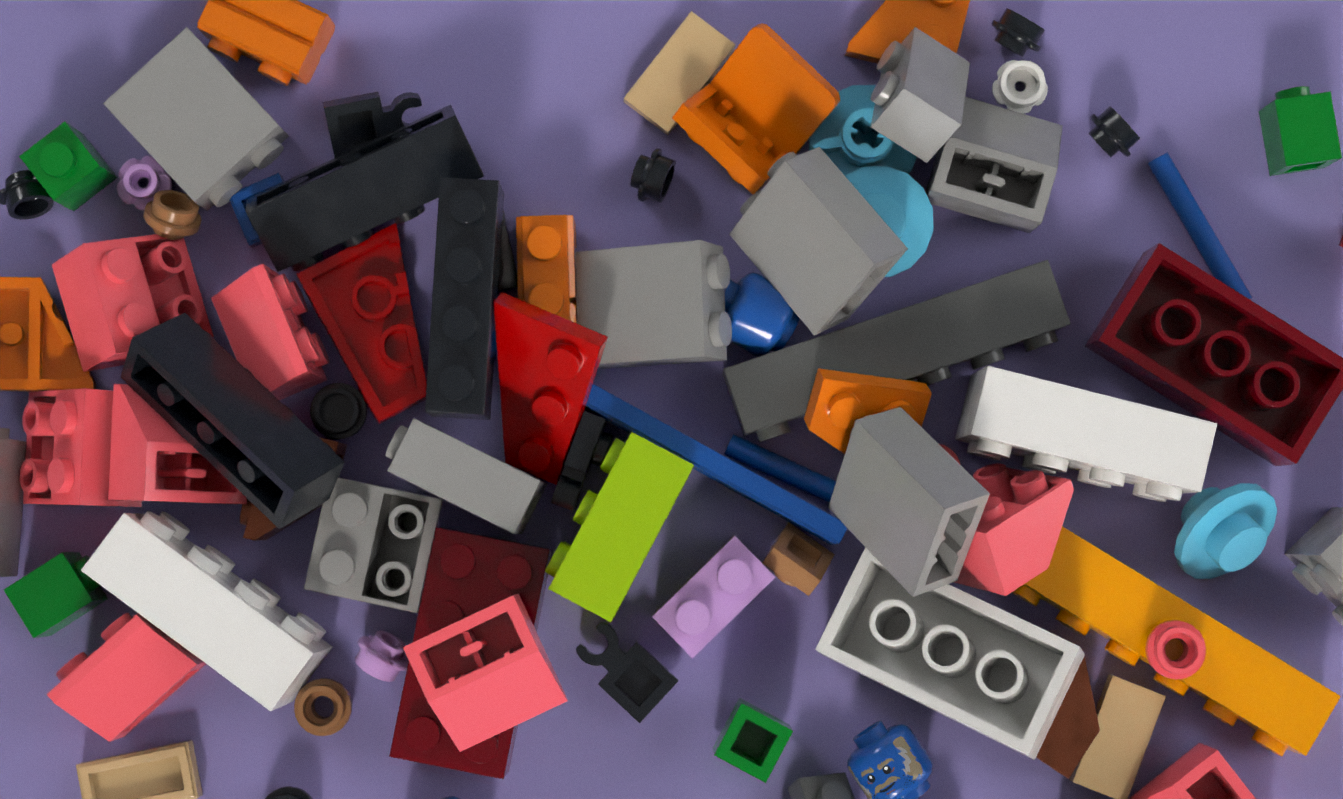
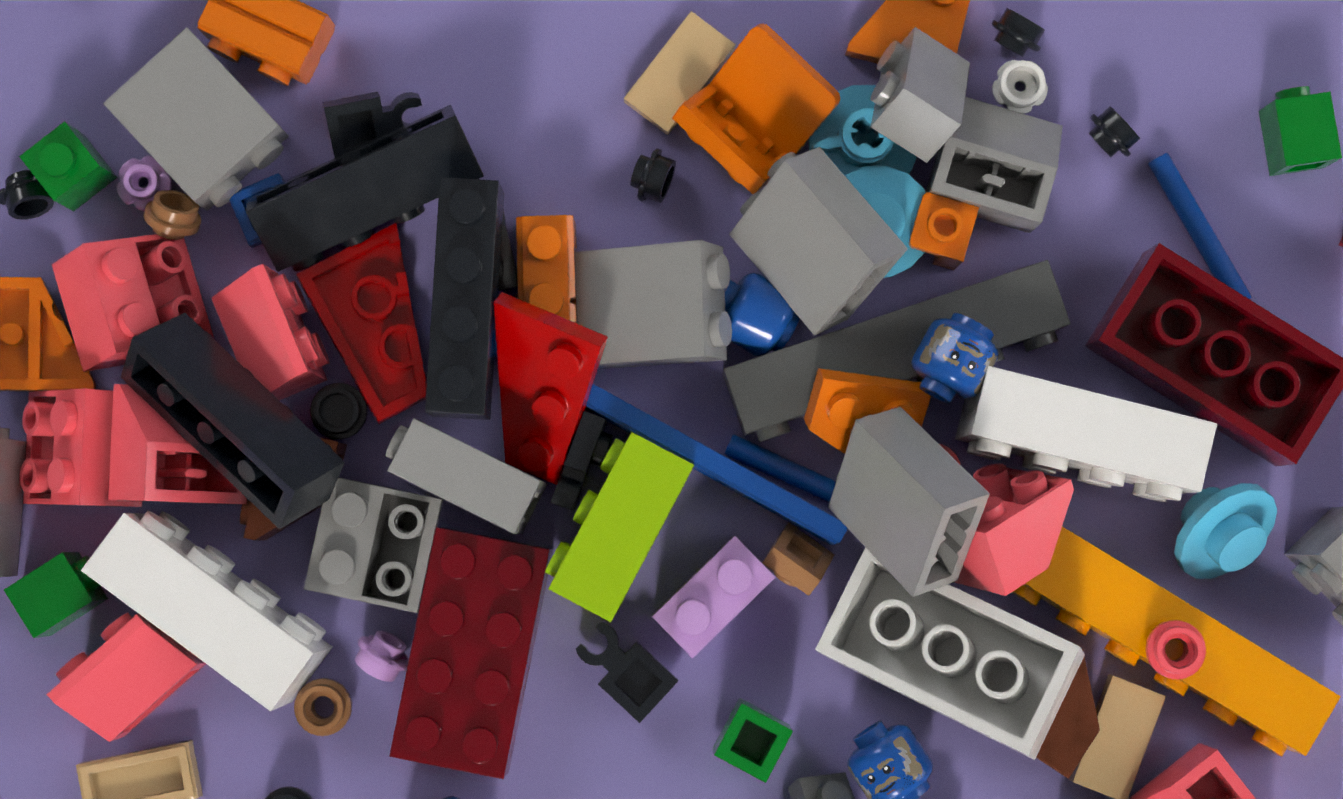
(486, 673): coral slope -> none
(943, 229): none -> orange bracket
(954, 358): none -> blue head

